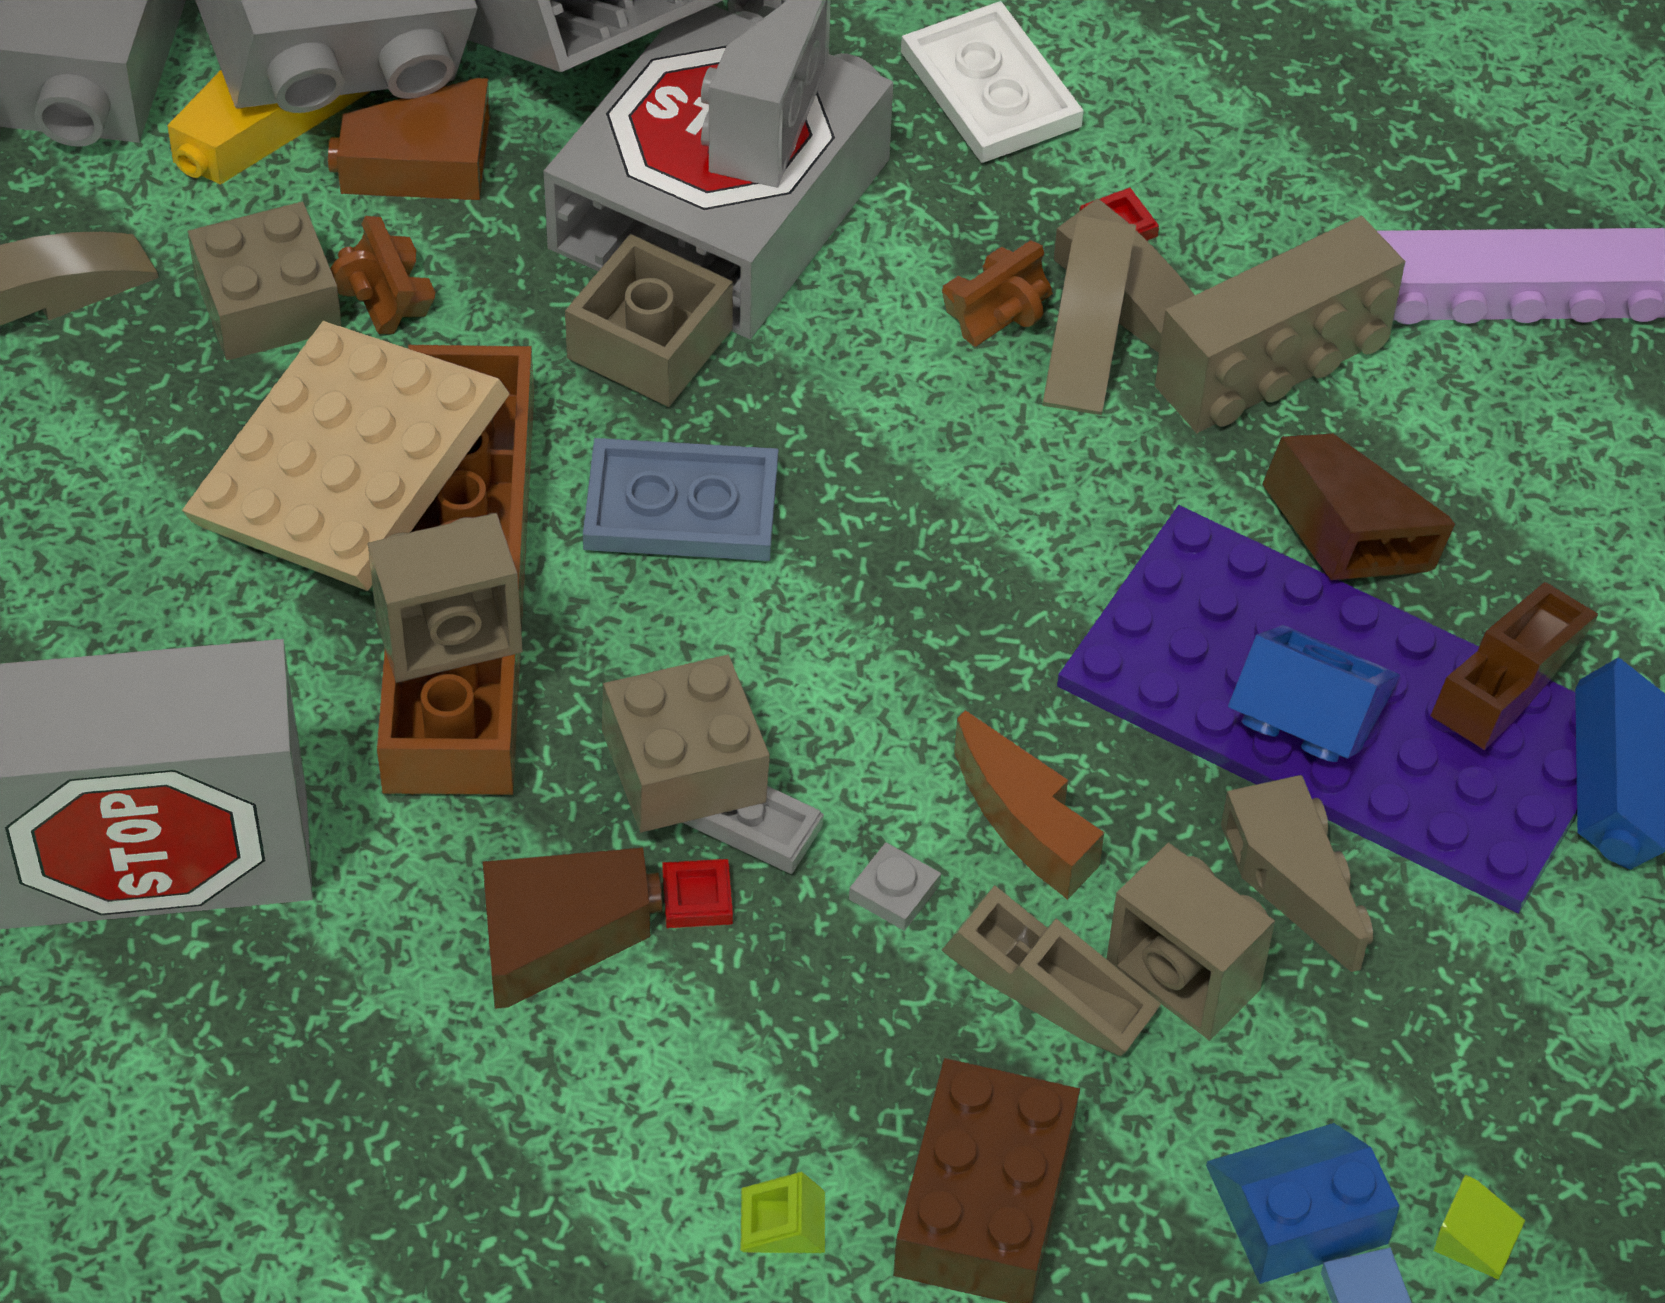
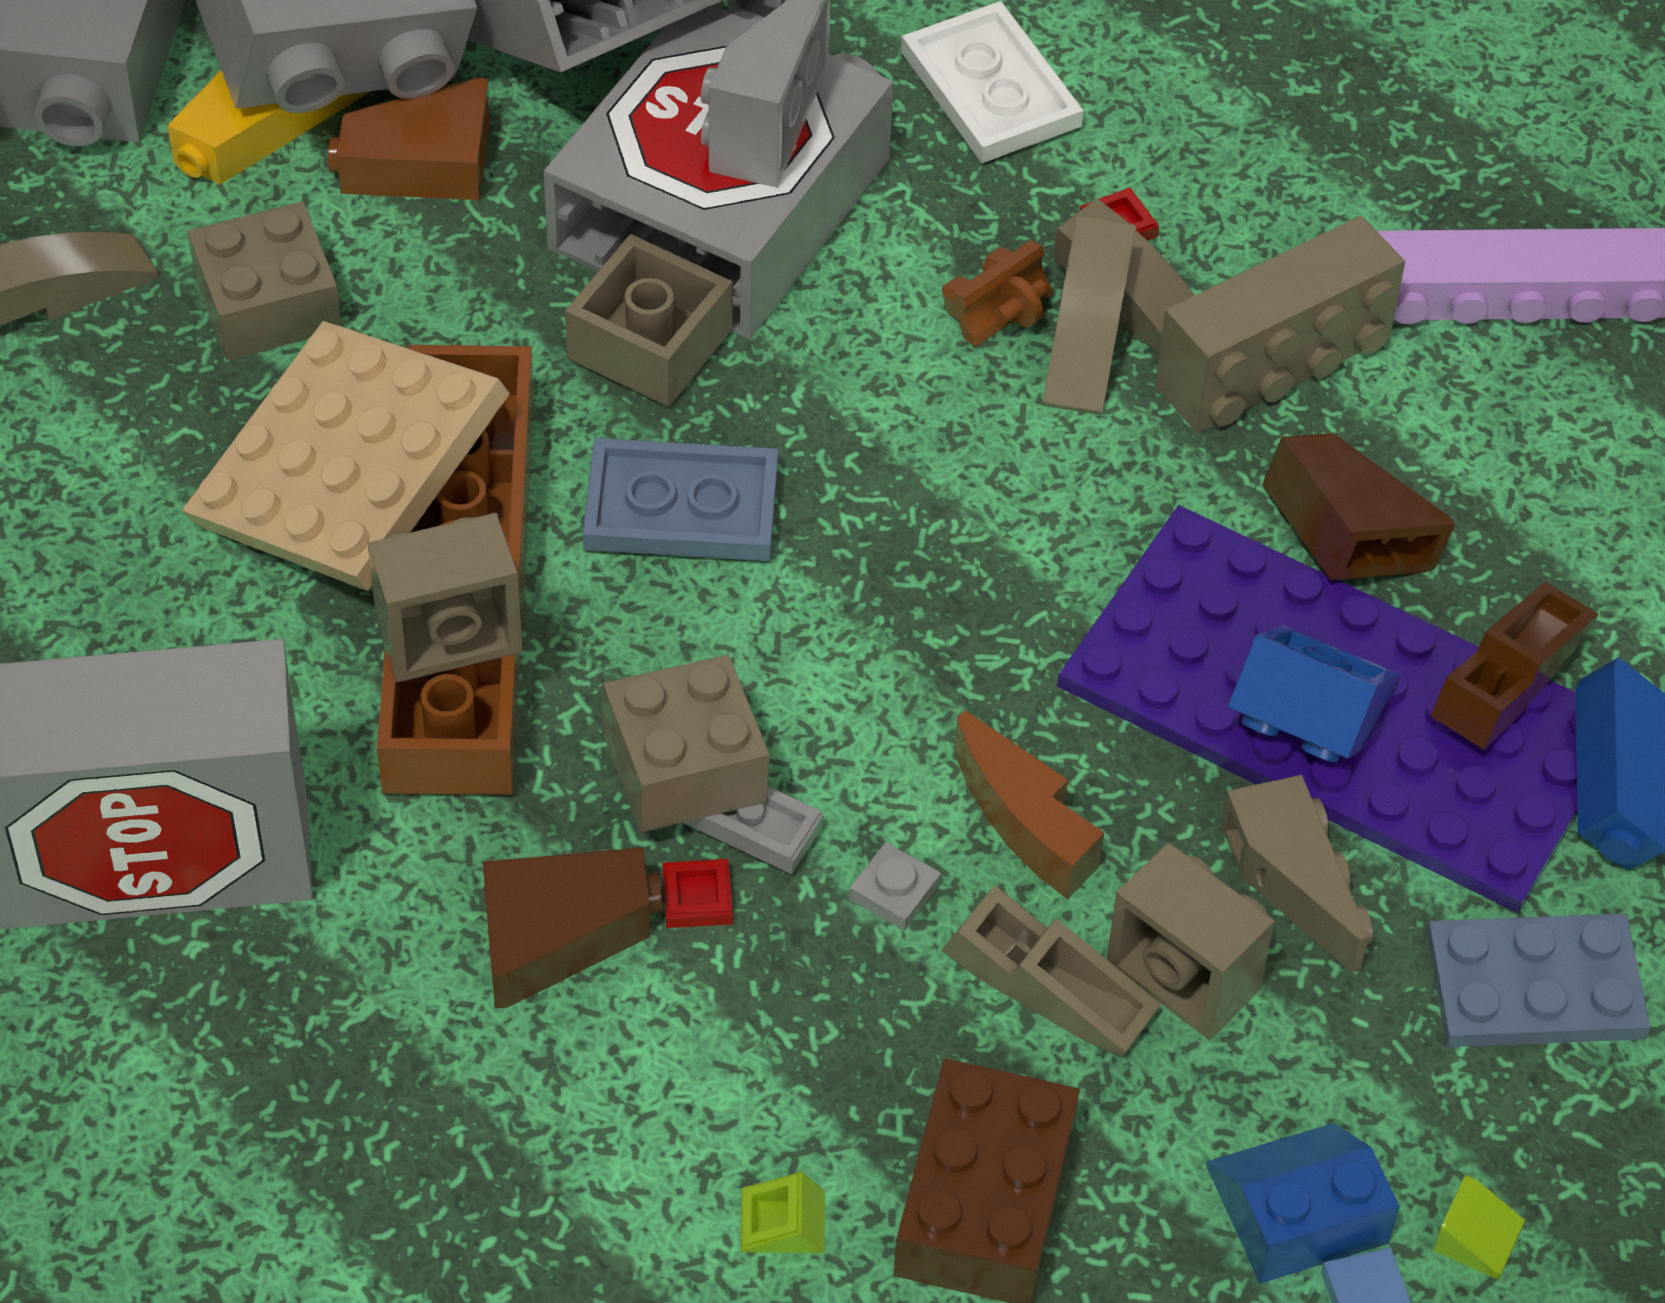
(379, 274): dark orange hips -> none
(1537, 980): none -> sand blue plate

